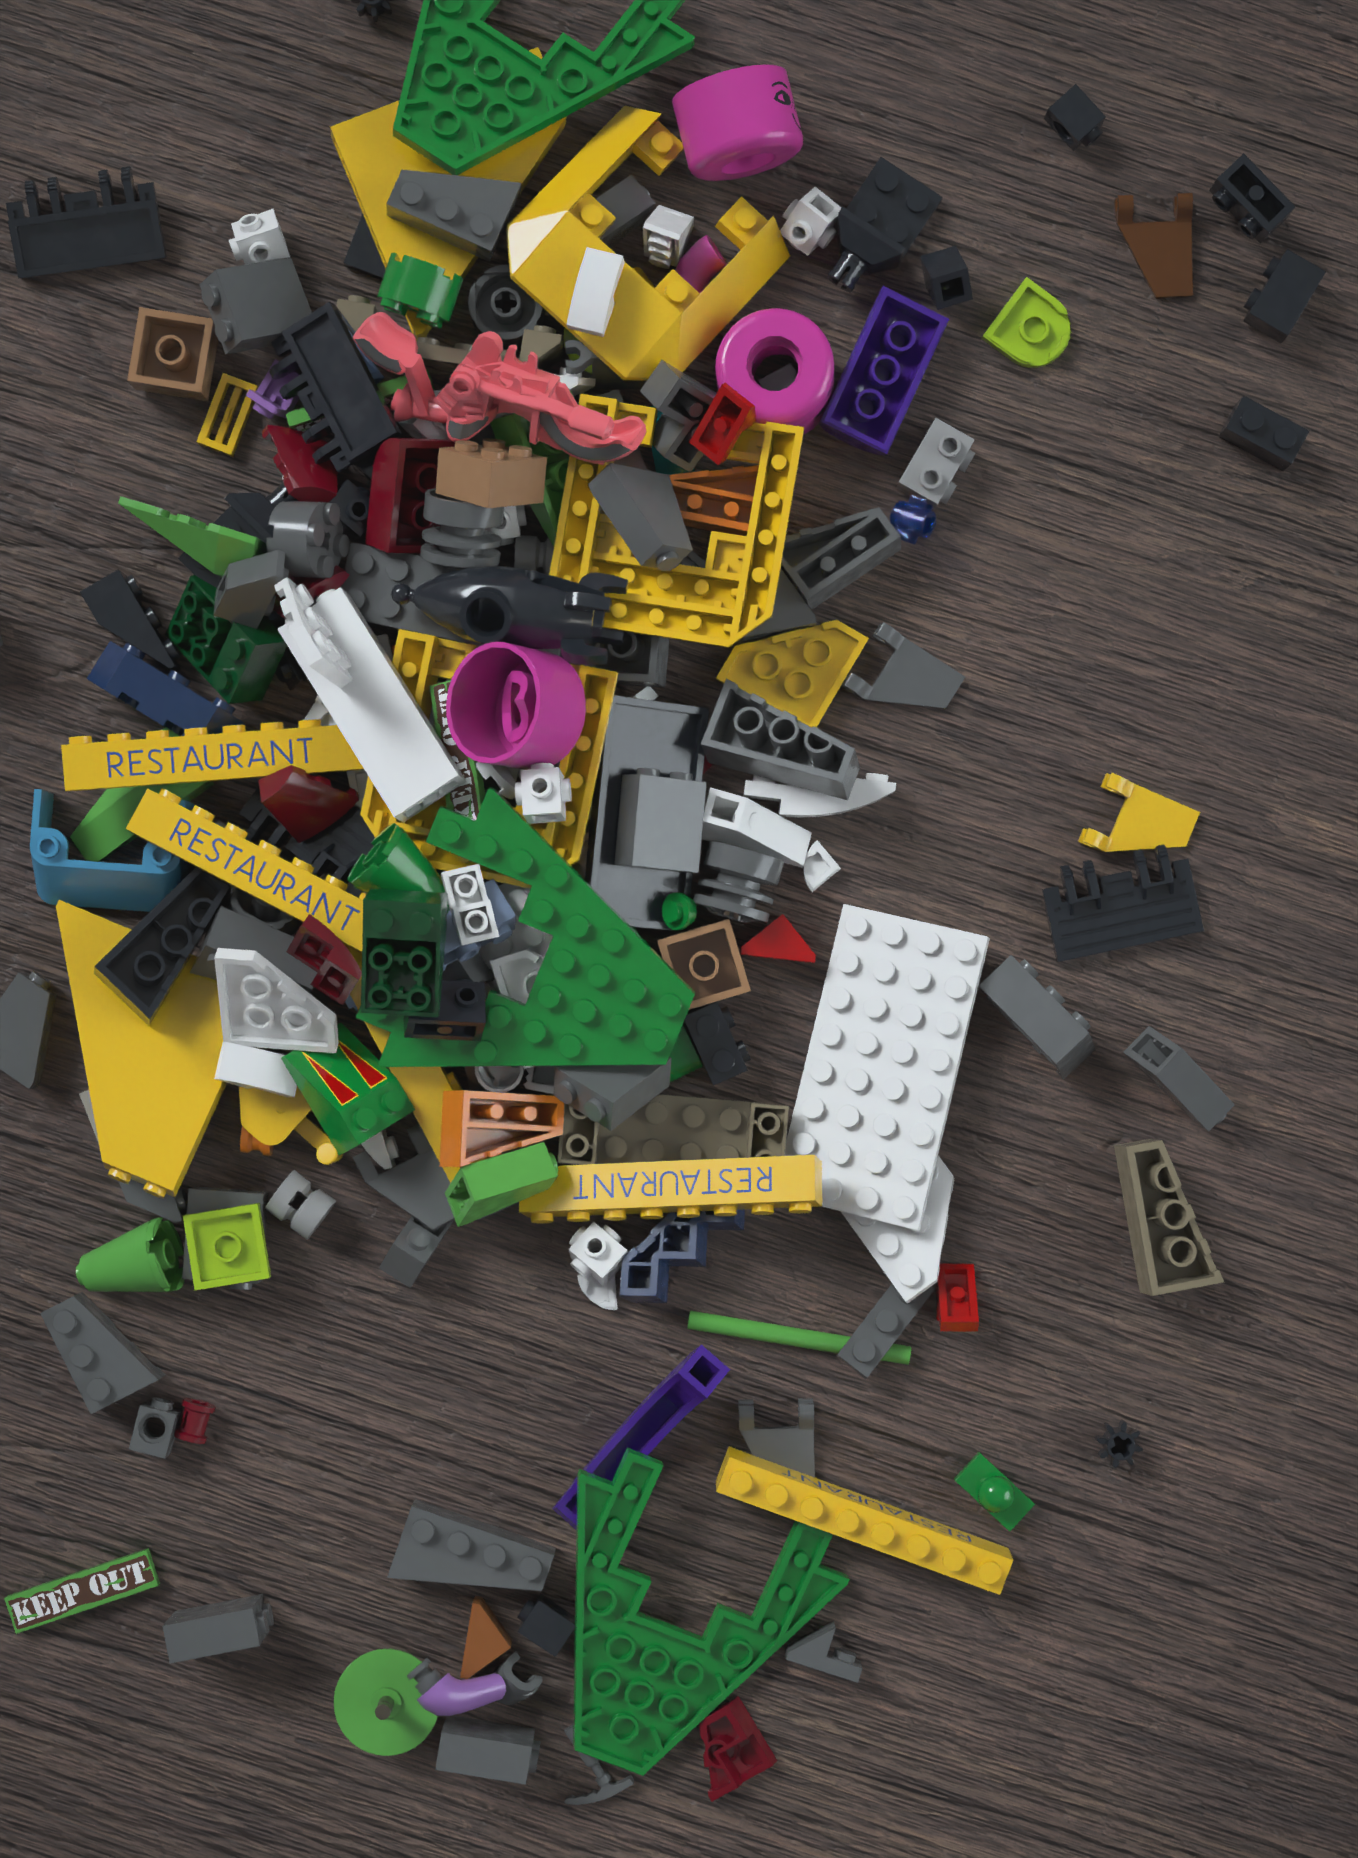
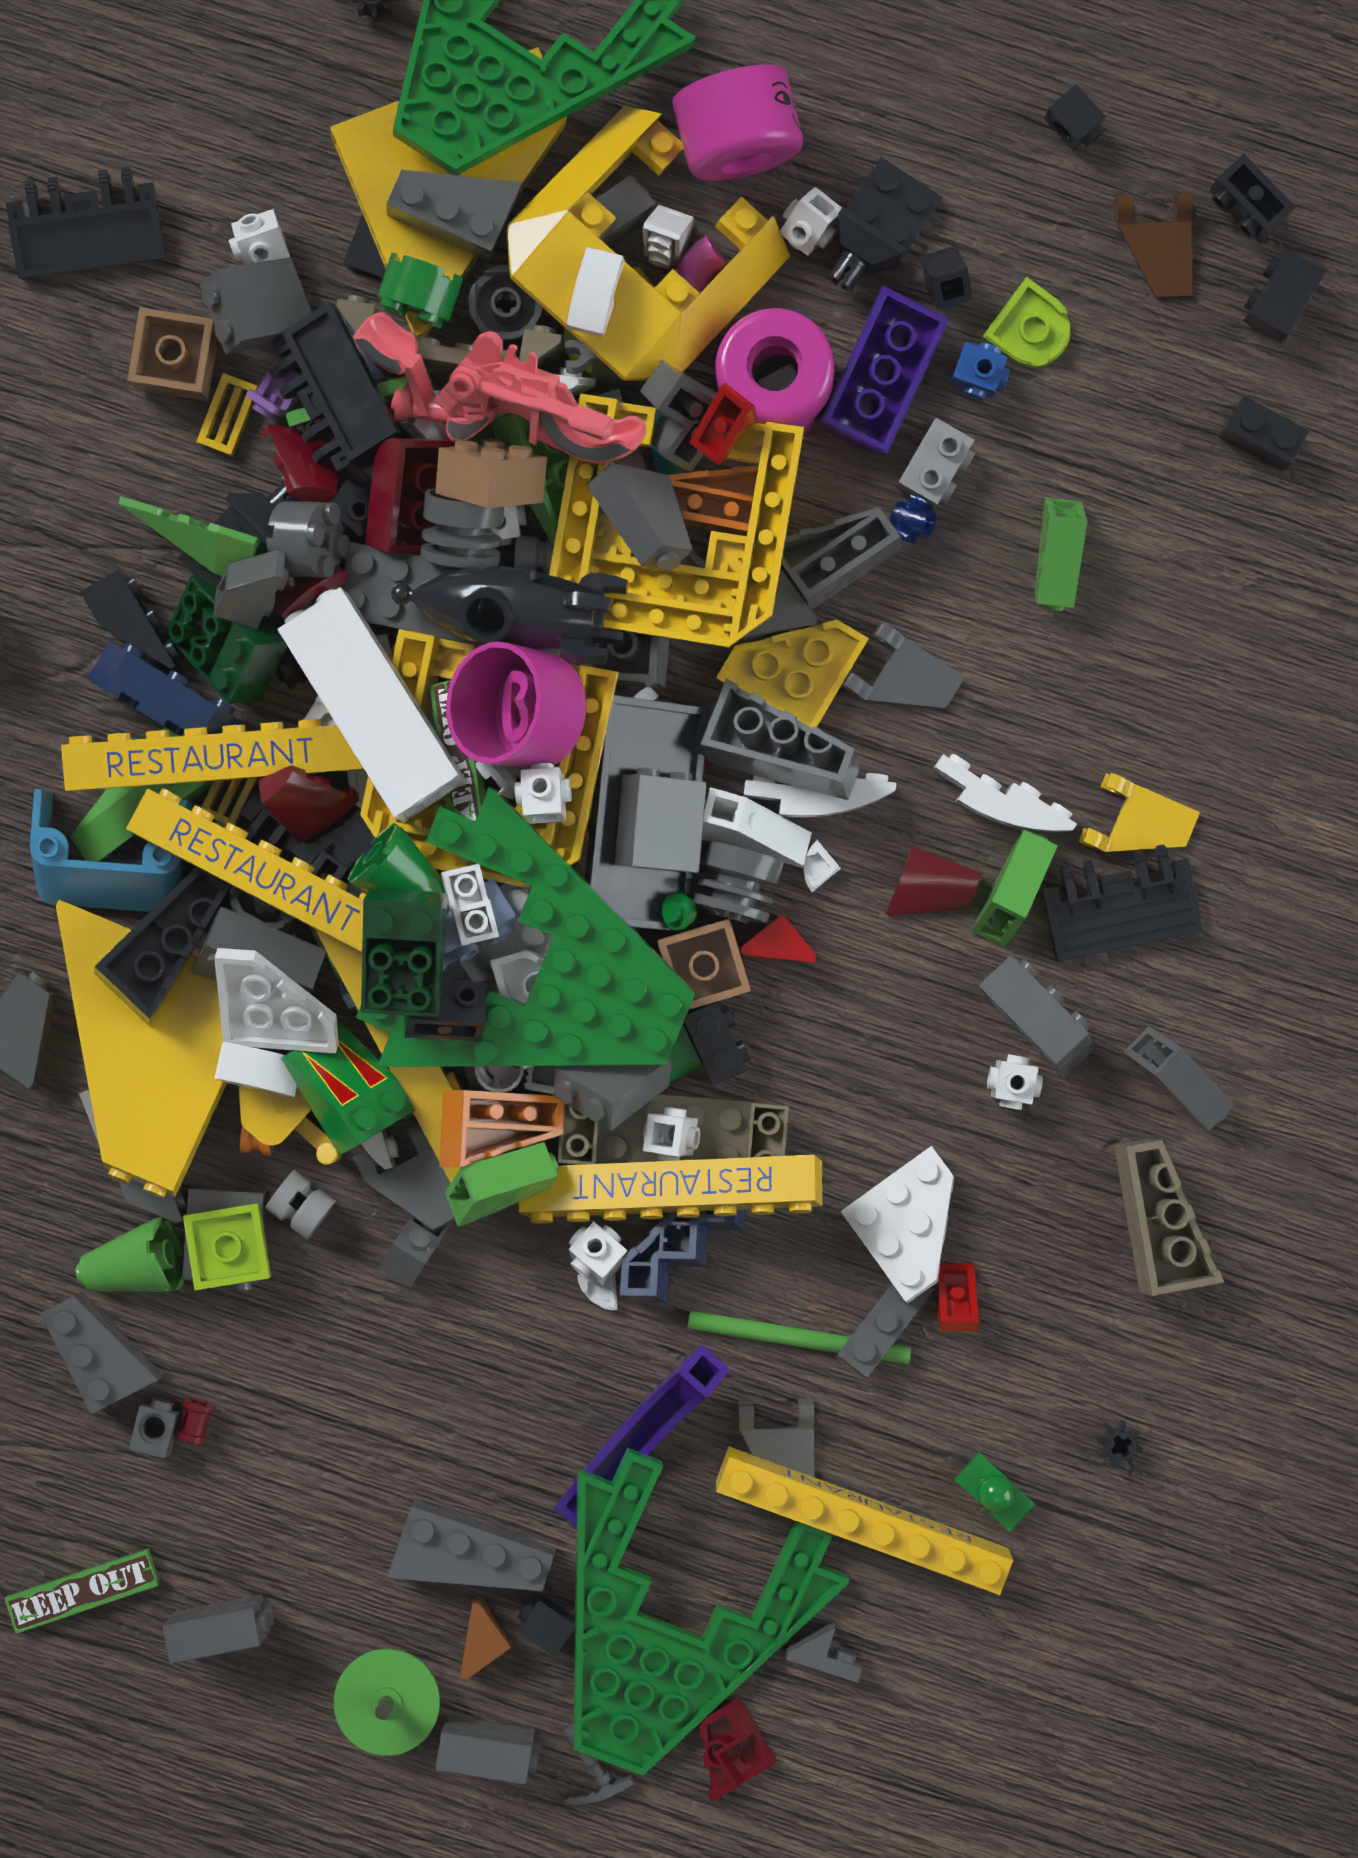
(242, 800): none -> yellow tile
(312, 633): white plate -> none
(327, 955): dark red slope -> none
(453, 1696): piece -> none
(659, 1134): none -> white brick
(885, 1061): white plate -> none
(932, 885): none -> dark red slope
(985, 358): none -> blue brick
(1000, 1077): none -> white brick
(1015, 808): none -> white slope
(1015, 888): none -> bright green slope
(1060, 553): none -> bright green slope

